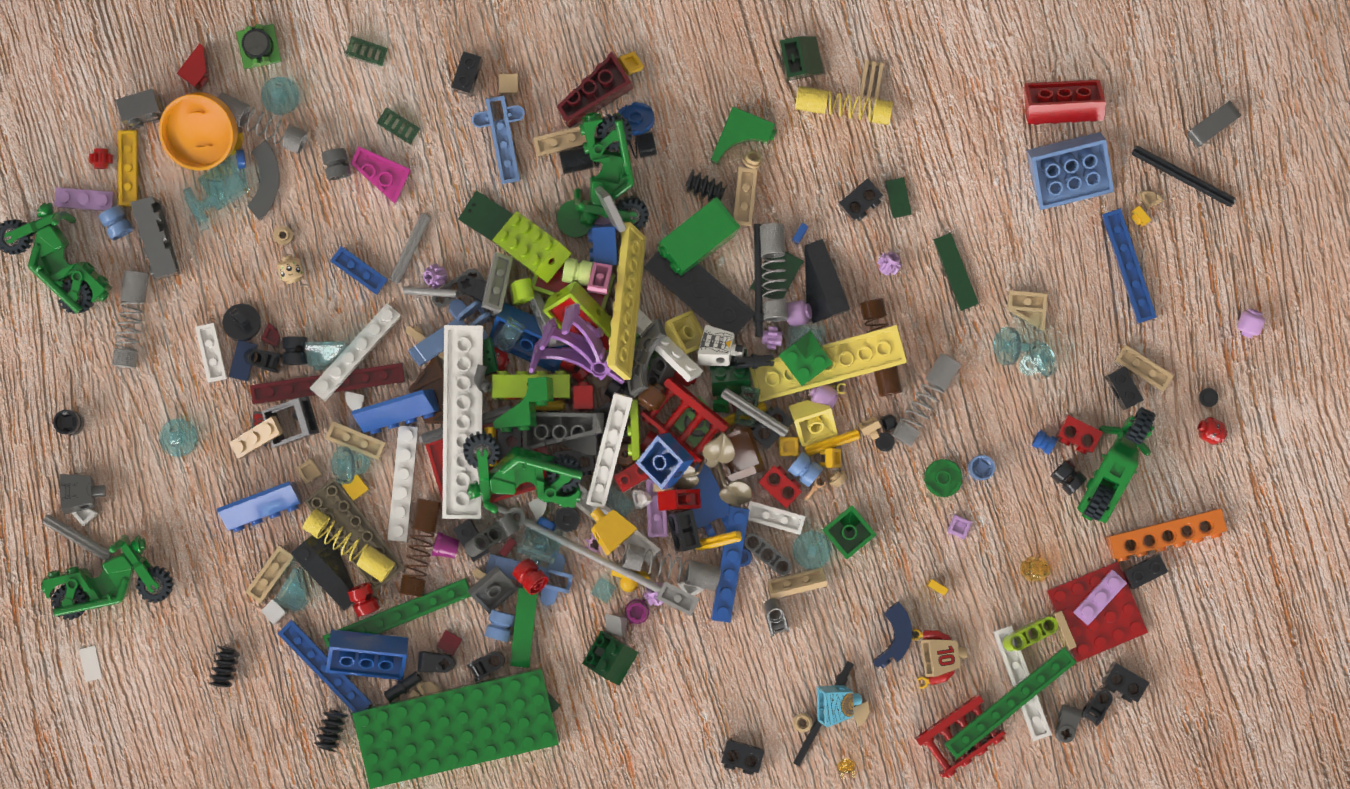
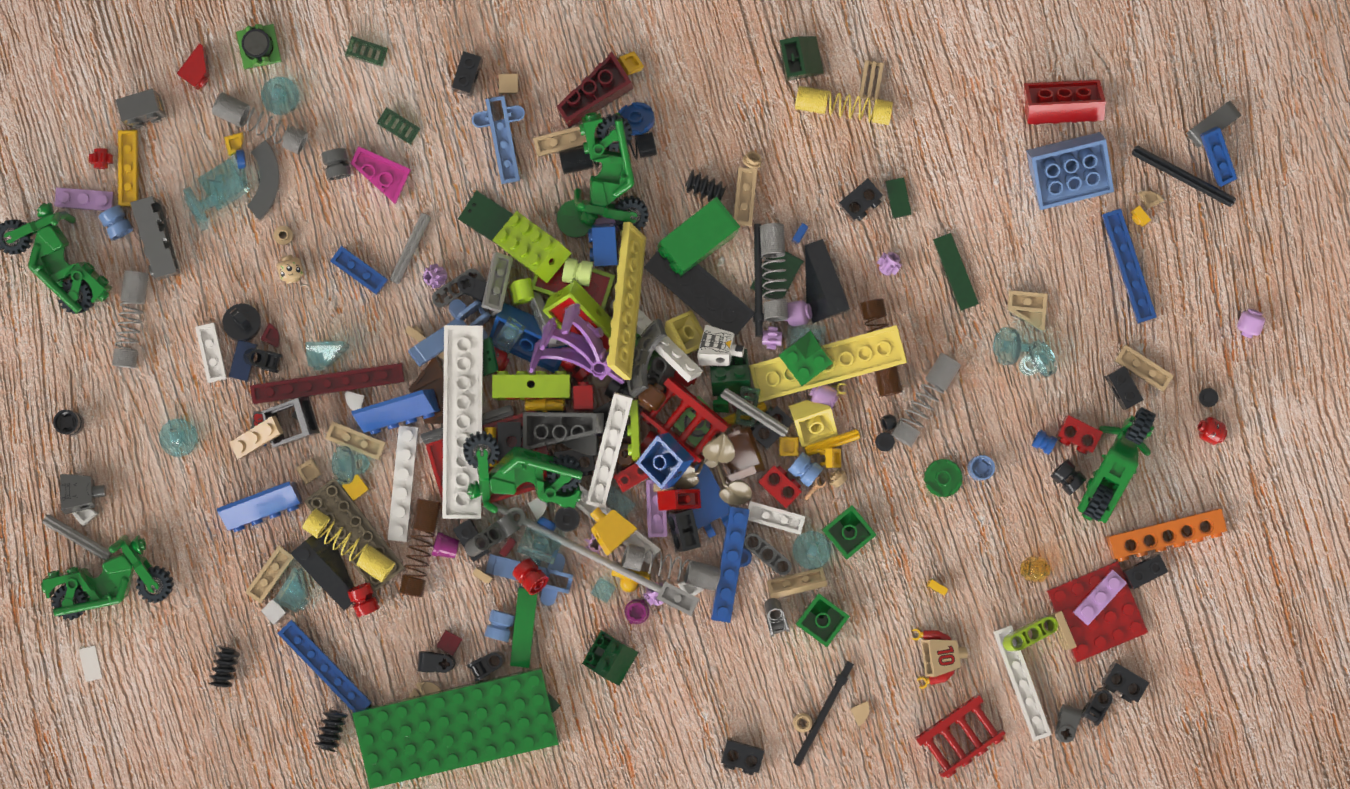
(198, 131): light orange piece -> none
(294, 351): black wheel -> none
(355, 352): white plate -> none
(367, 654): blue slope -> none
(403, 686): black pin -> none
(409, 610): green tile -> none
(430, 292): light grey bar -> none
(480, 381): dark grey arm -> none
(492, 589): dark grey tile -> none
(524, 414): green arch -> none
(600, 278): bright pink slope -> none
(610, 209): light grey tile -> none
(615, 624): light grey slope -> none
(641, 498): white tile -> none
(719, 540): yellow axle -> none
(742, 128): green arch -> none
(754, 361): black pin -> none
(822, 620): none -> green slope
(835, 704): medium azure torso -> none
(846, 766): clear yellow plate -> none
(869, 427): tan tile -> none
(902, 635): dark blue arch -> none
(959, 526): lavender tile -> none
(1010, 703): green tile -> none
(1218, 156): none -> blue plate

